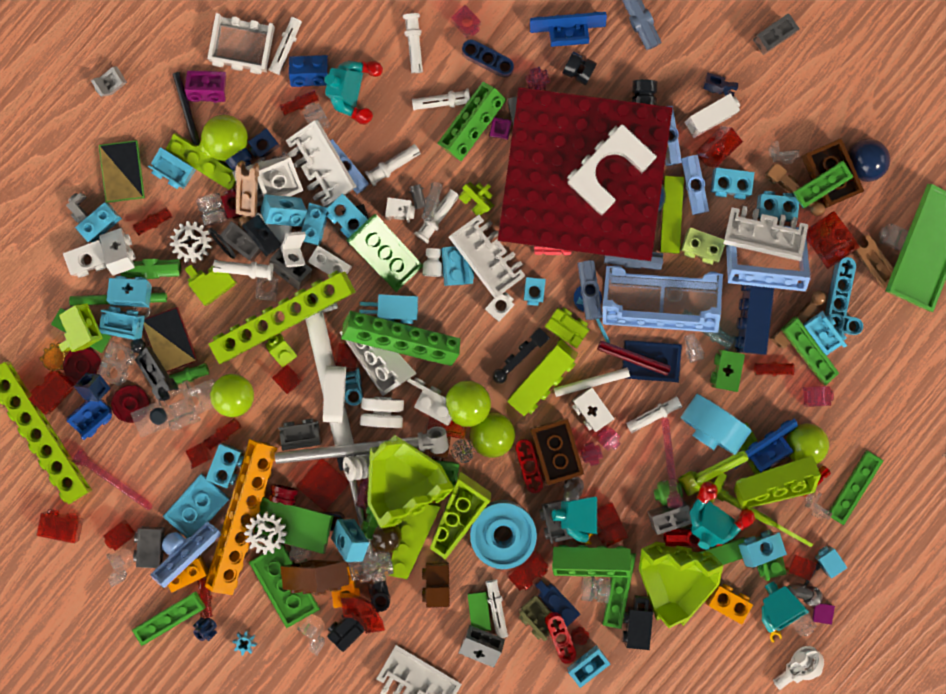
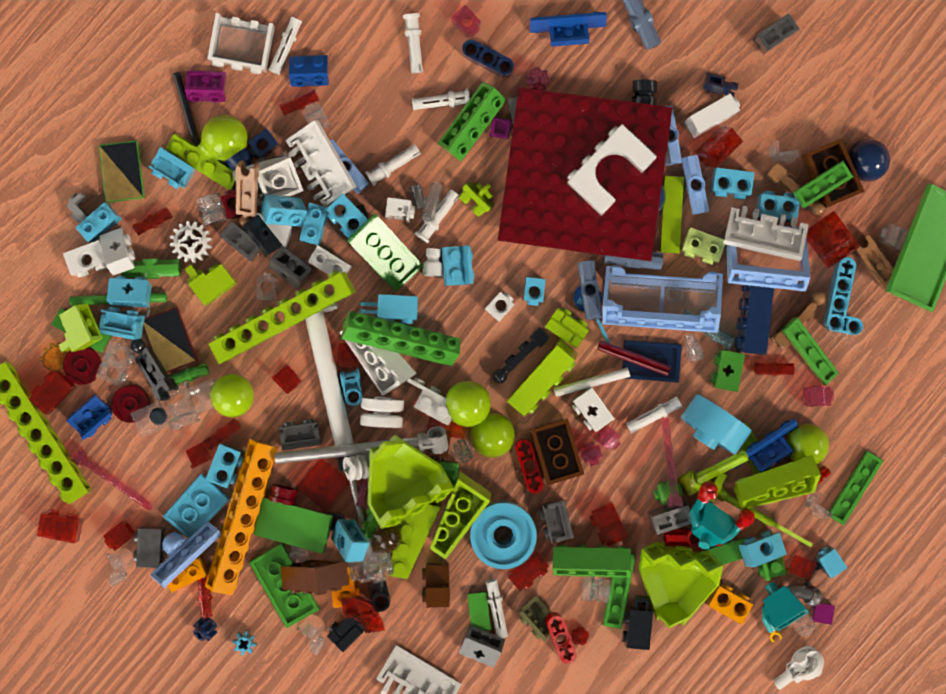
(92, 387): dark blue brick -> none
(109, 82): light grey bracket -> none
(168, 618): bright green tile -> none
(229, 252): black piece -> none
(253, 270): white pin -> none
(268, 541): white gear -> none
(280, 350): lime bracket -> none
(292, 245): white bracket -> none
(334, 394): white beam -> none
(344, 88): teal torso -> none
(486, 256): white hinge -> none
(550, 251): coral axle -> none
(557, 602): dark blue hinge -> none
(573, 65): black wheel -> none
(577, 513): teal torso -> none
(588, 666): medium azure brick -> none
(824, 333): medium azure bracket -> none

